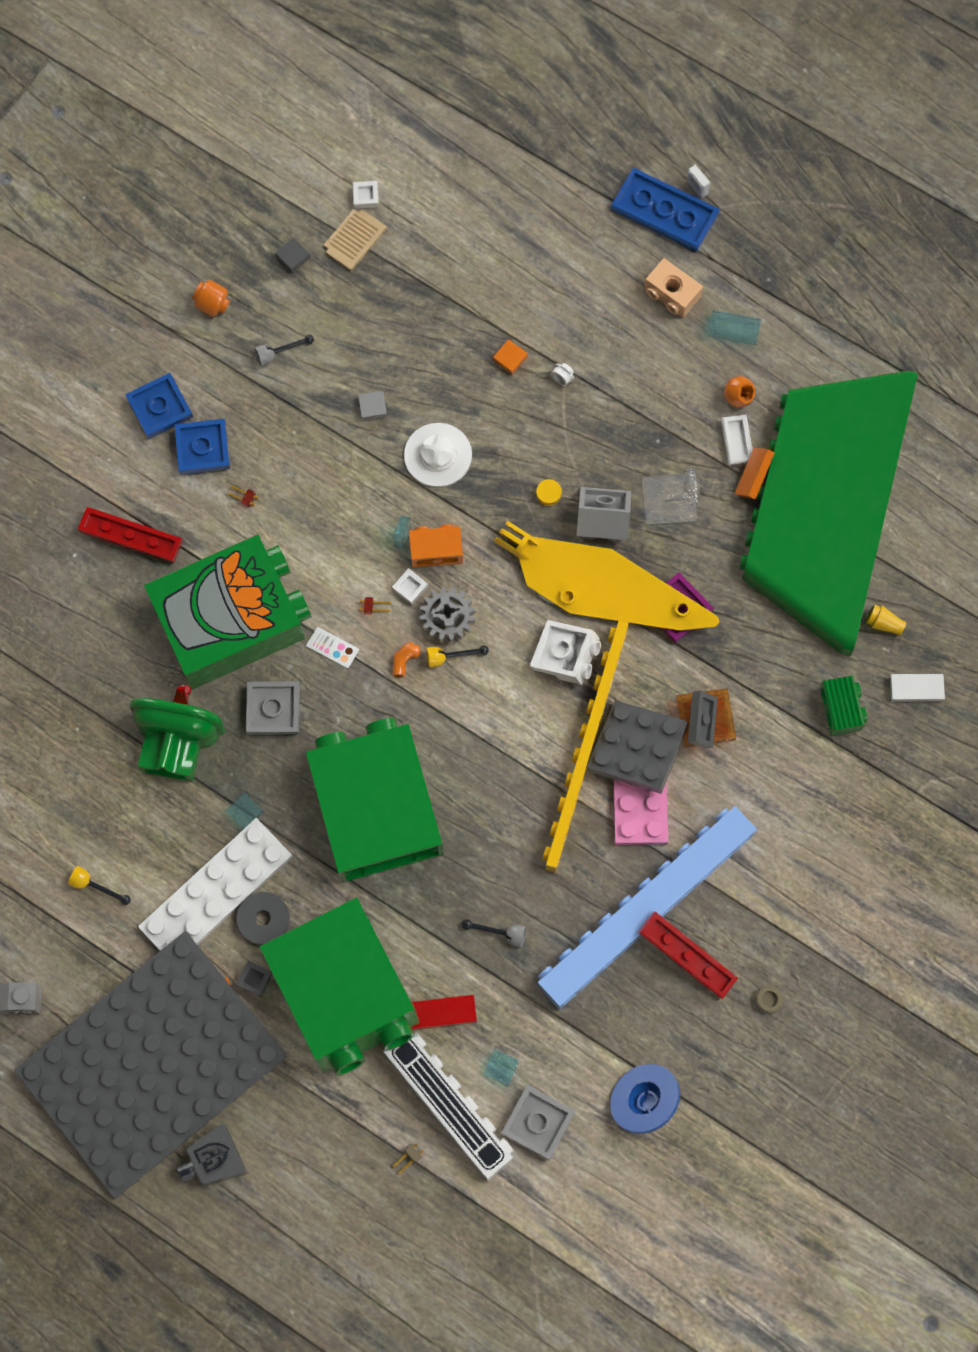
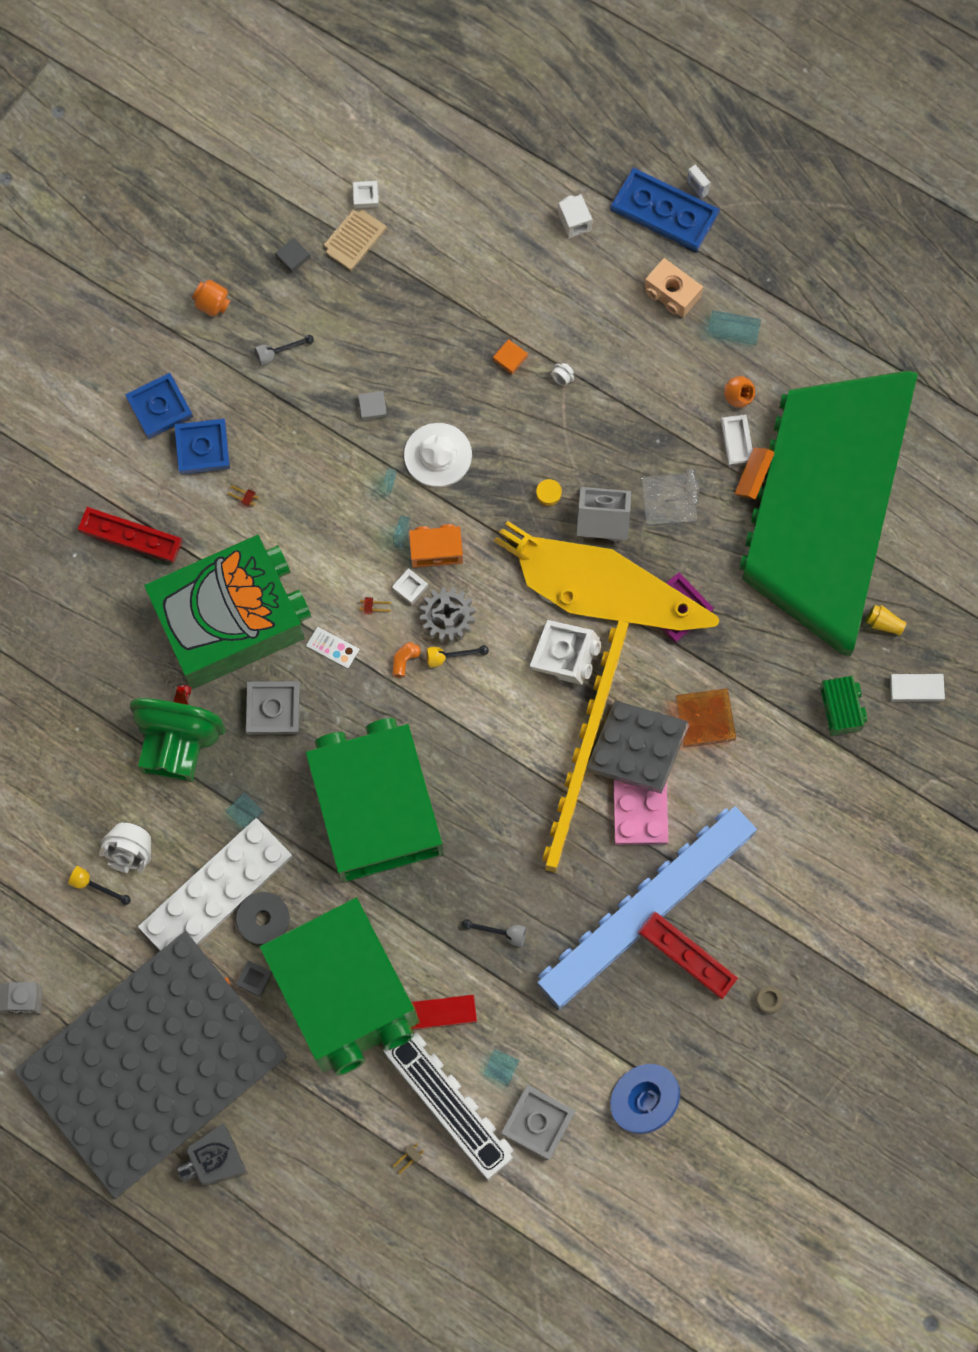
(126, 847): none -> white cone
(389, 481): none -> clear light blue tile
(574, 216): none -> white brick
(702, 719): dark grey plate -> none

